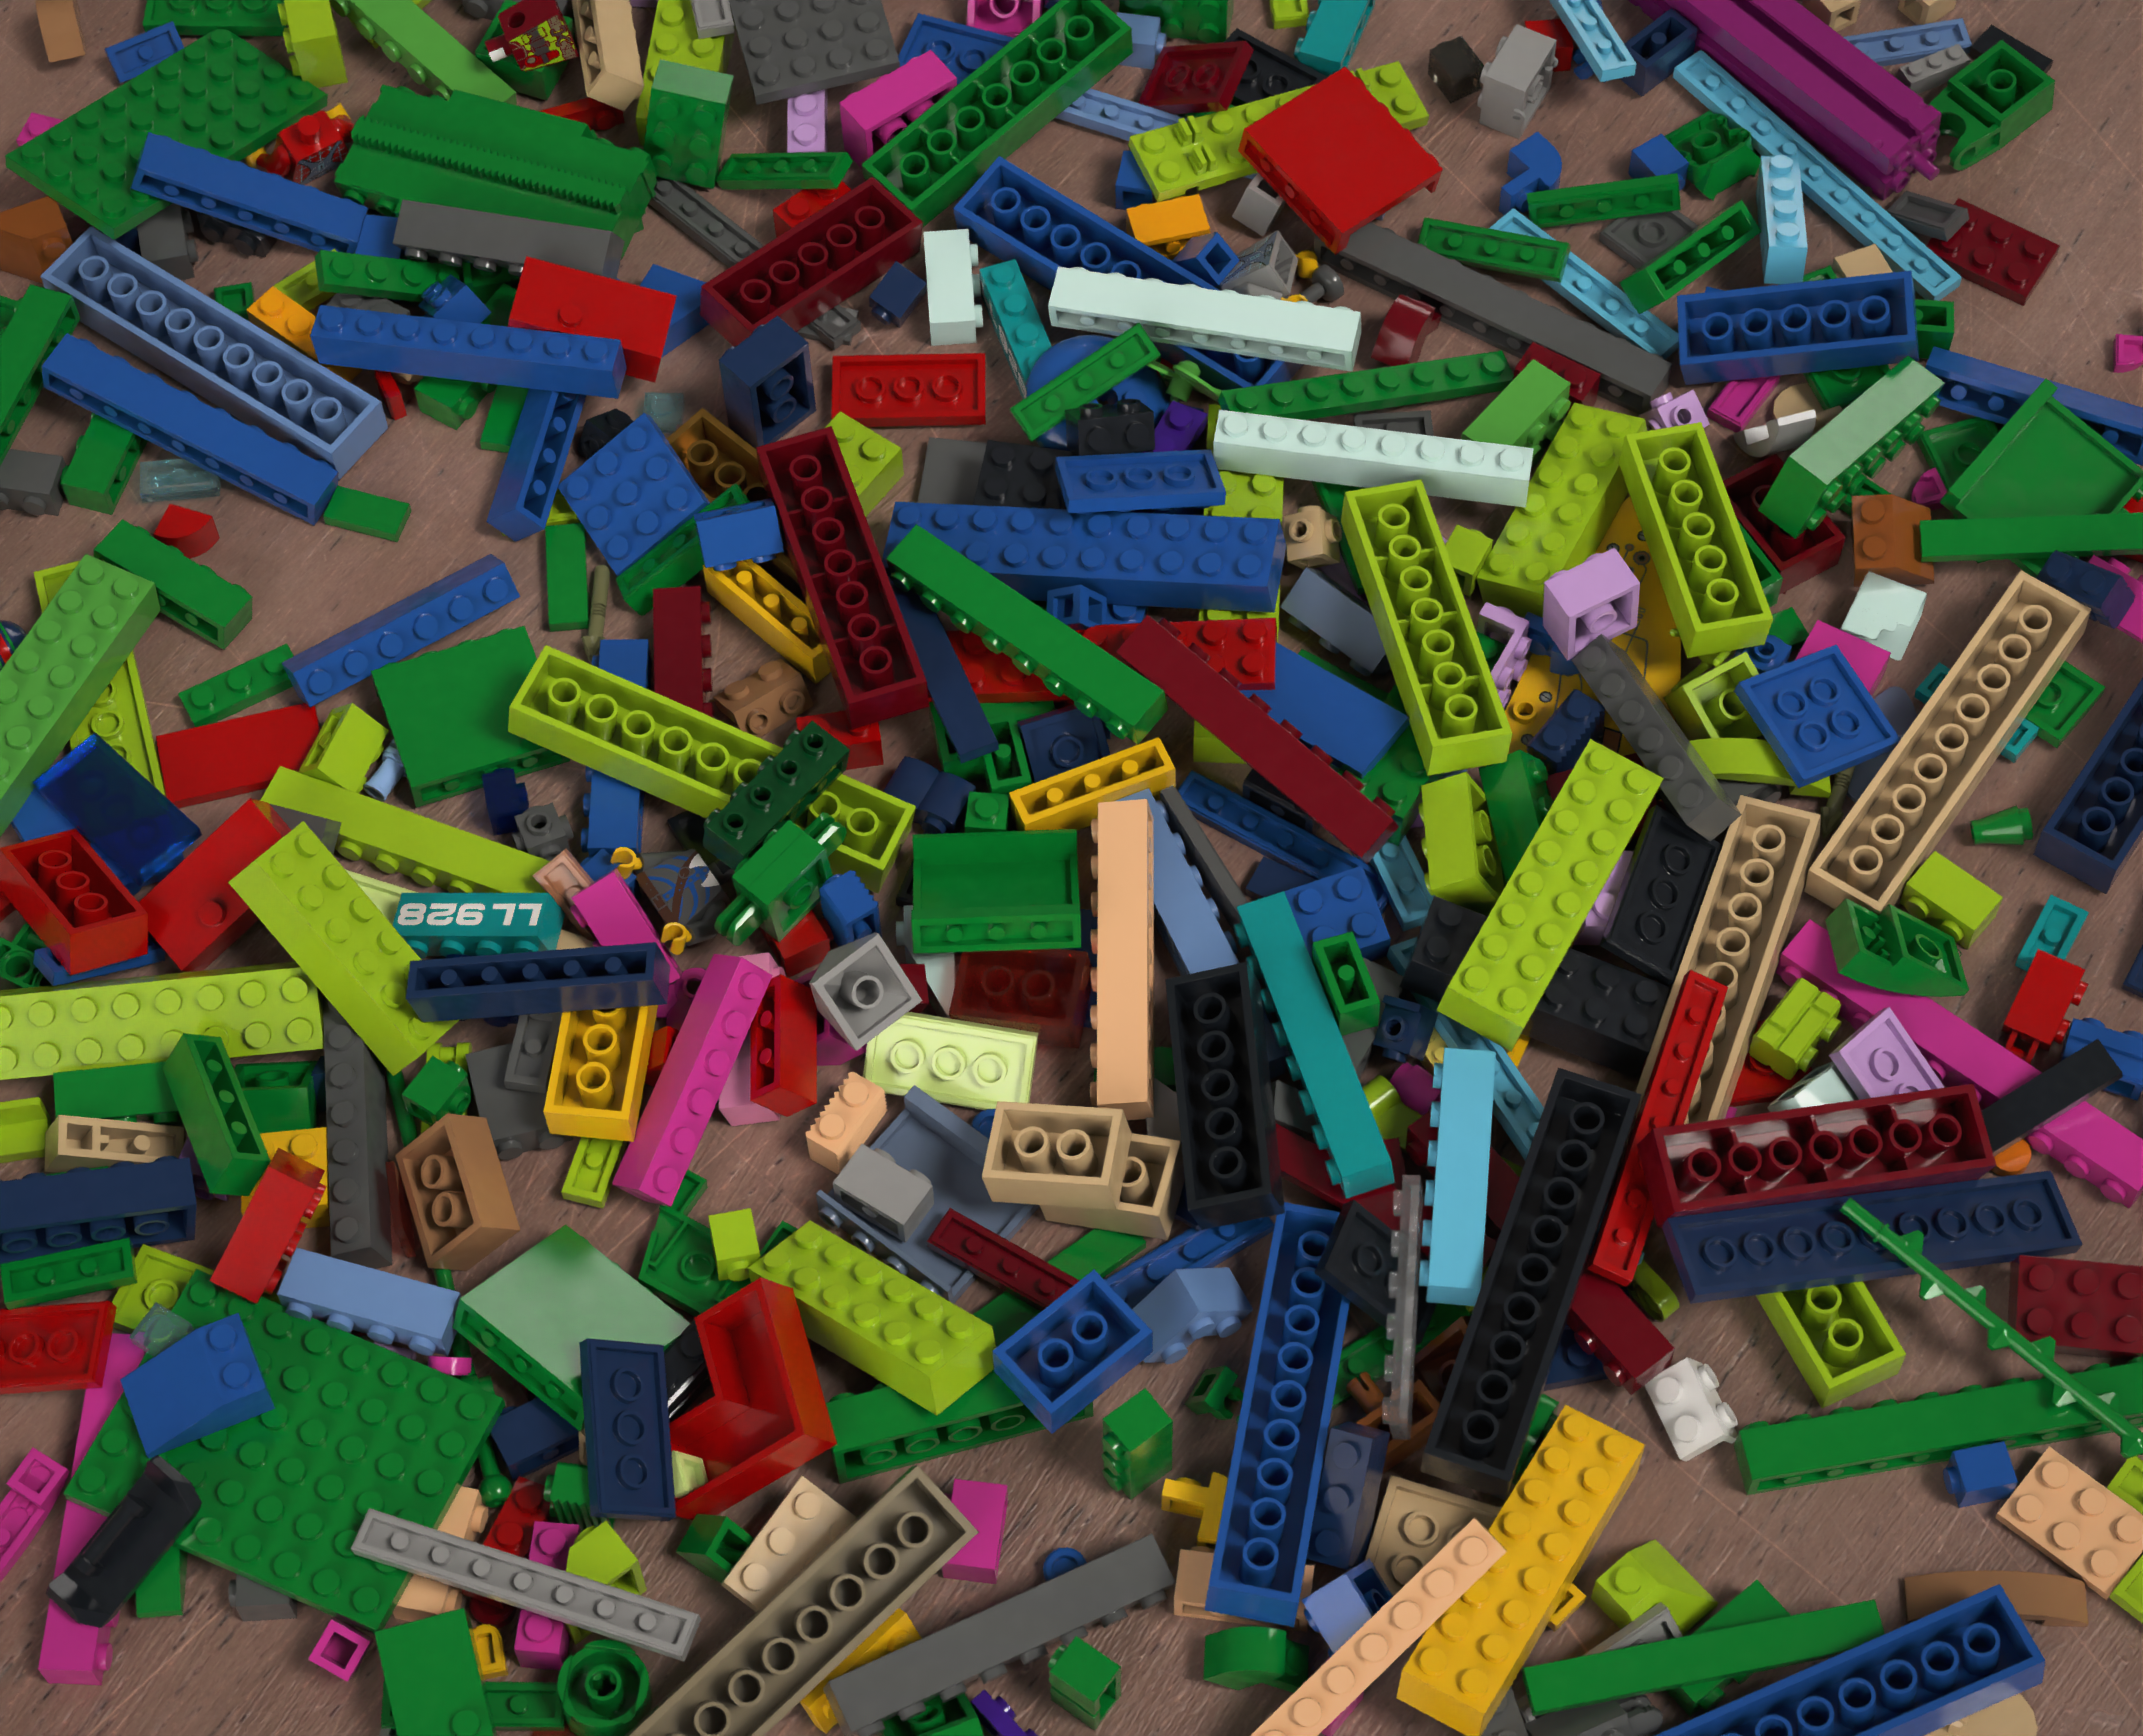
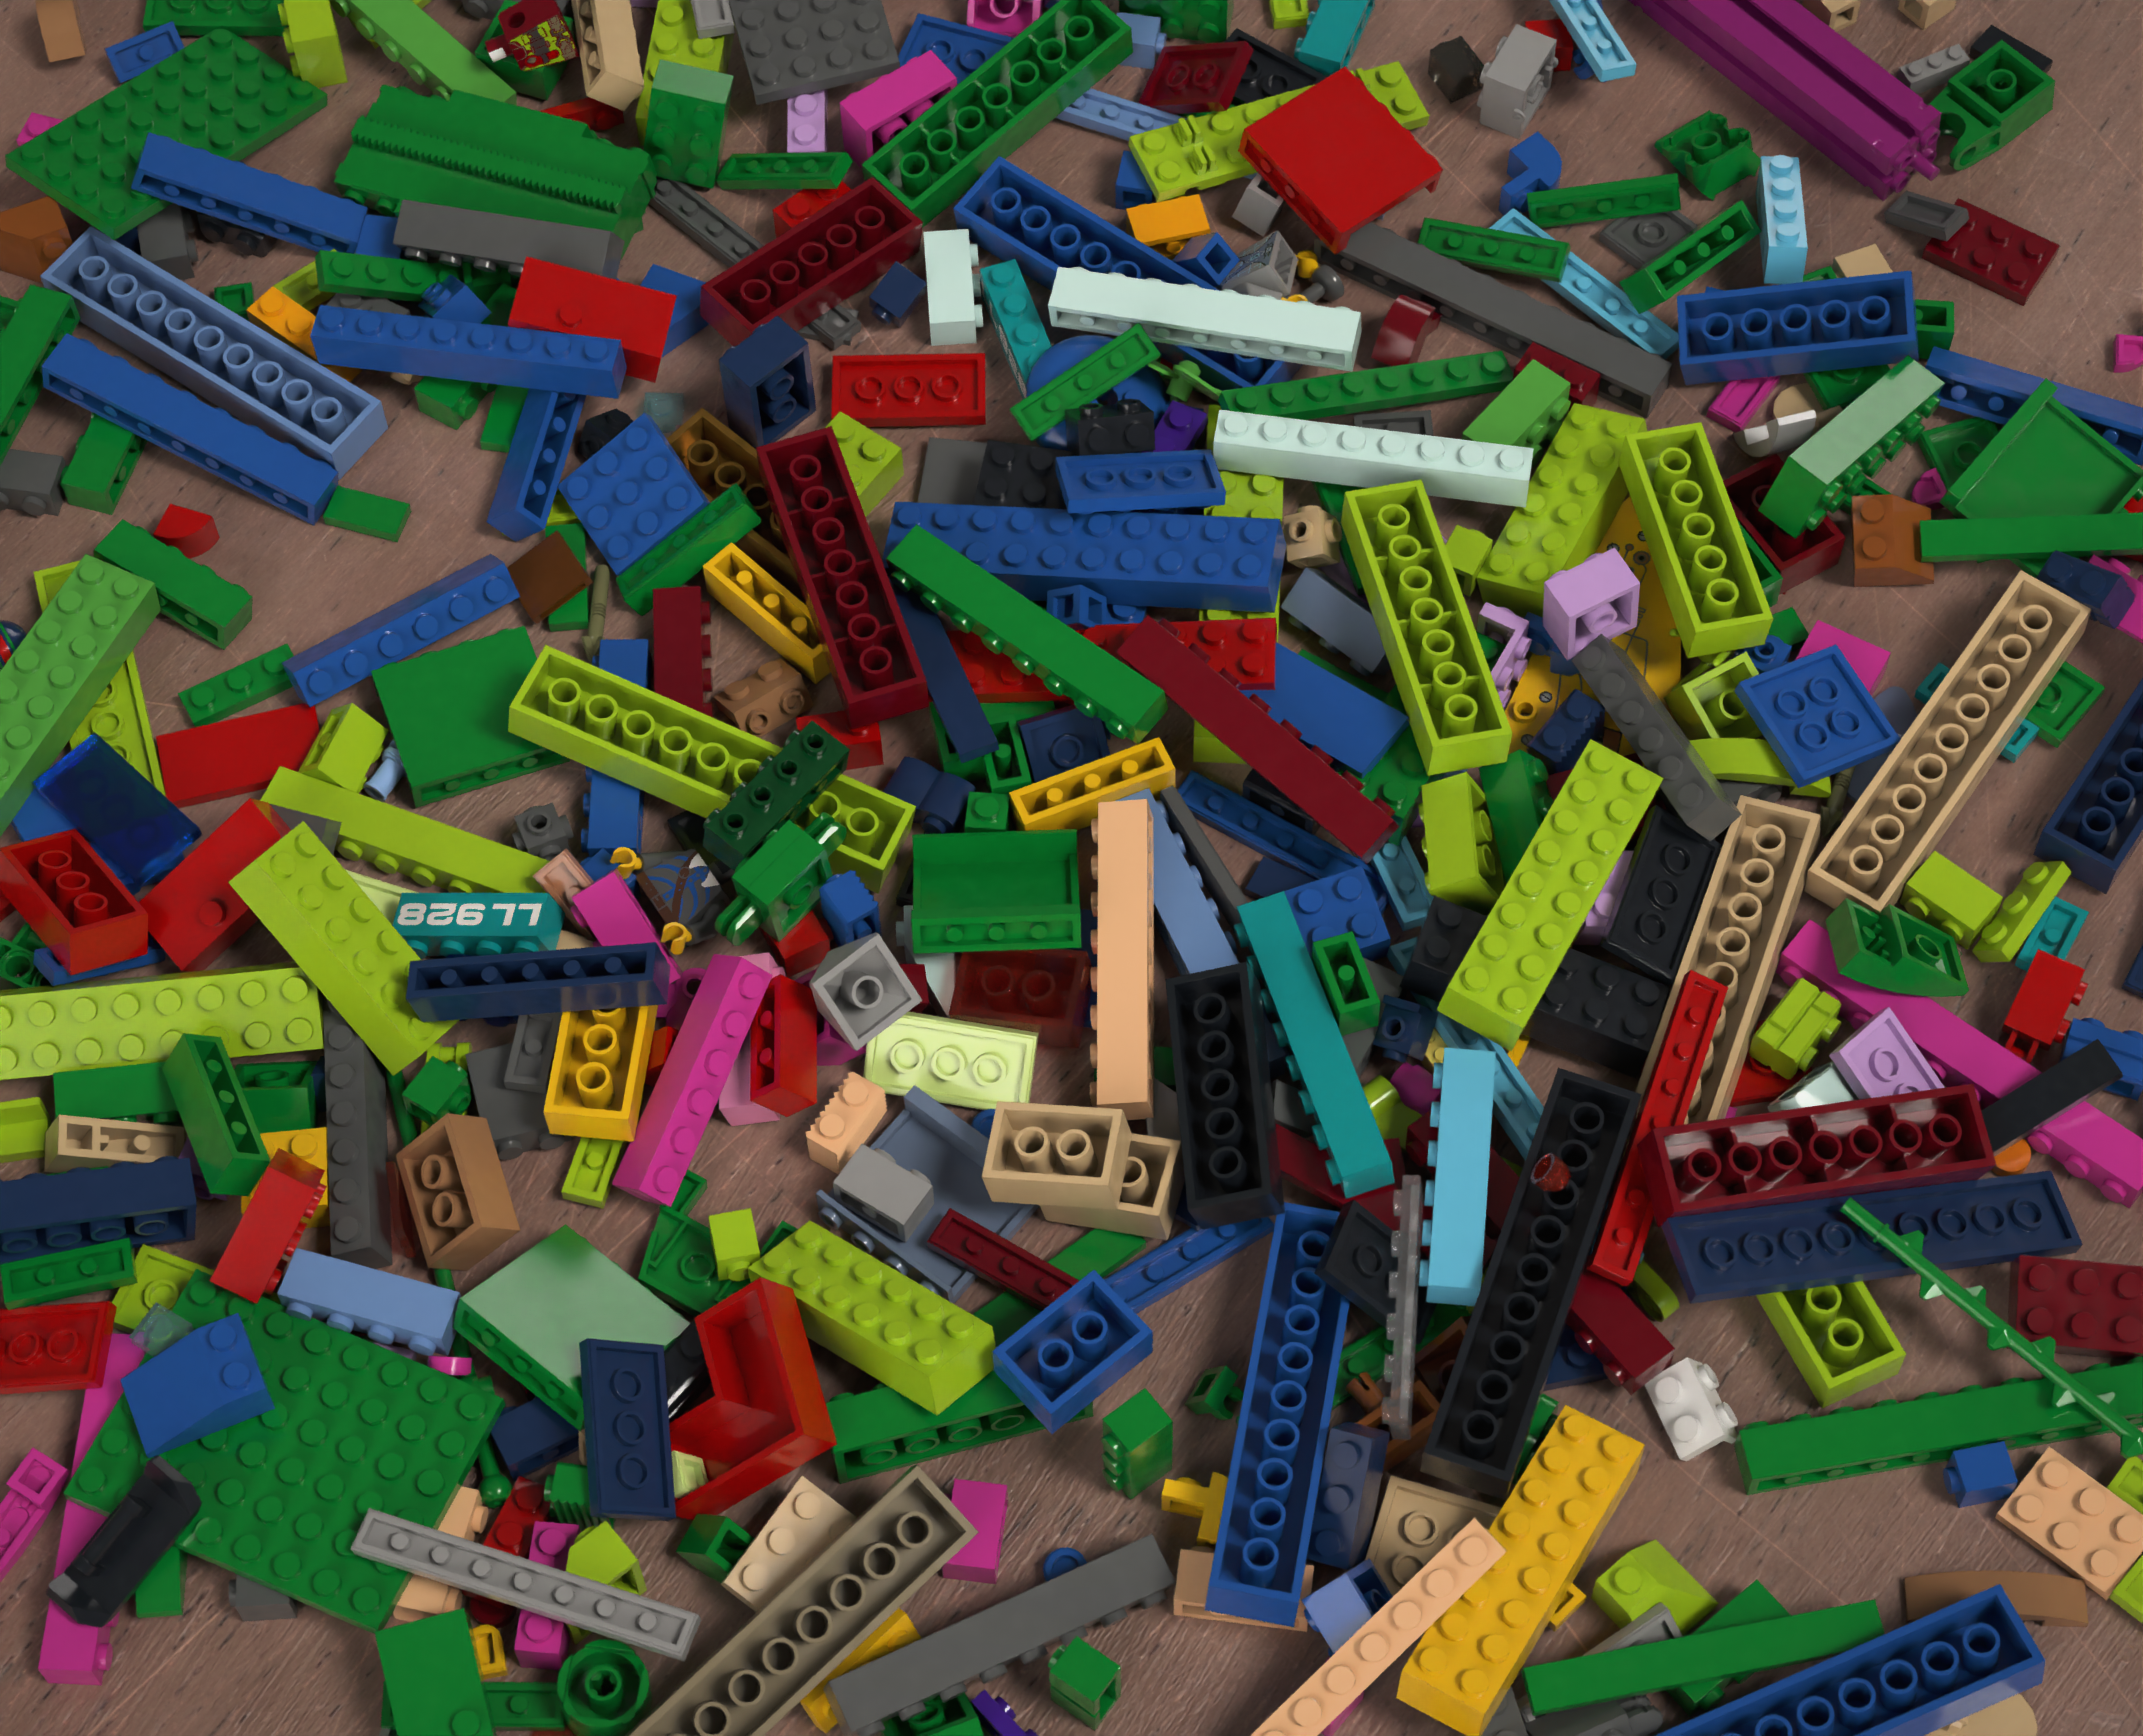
(176, 481): clear light blue plate -> none
(308, 147): red torso -> none
(341, 1649): dark pink brick -> none
(390, 394): red tile -> none
(504, 799): clear blue brick -> none
(548, 577): none -> reddish brown piece
(739, 534): blue brick -> none
(1190, 1307): medium blue brick -> none
(1255, 1656): green brick -> none
(1550, 1173): none -> clear red hinge
(1658, 158): blue brick -> none
(1659, 50): dark blue brick -> none
(1674, 411): lavender brick -> none
(1819, 177): medium azure plate -> none
(1885, 614): light aqua piece -> none
(1912, 42): medium blue tile -> none
(2007, 827): green cone -> none
(2021, 911): none -> lime plate

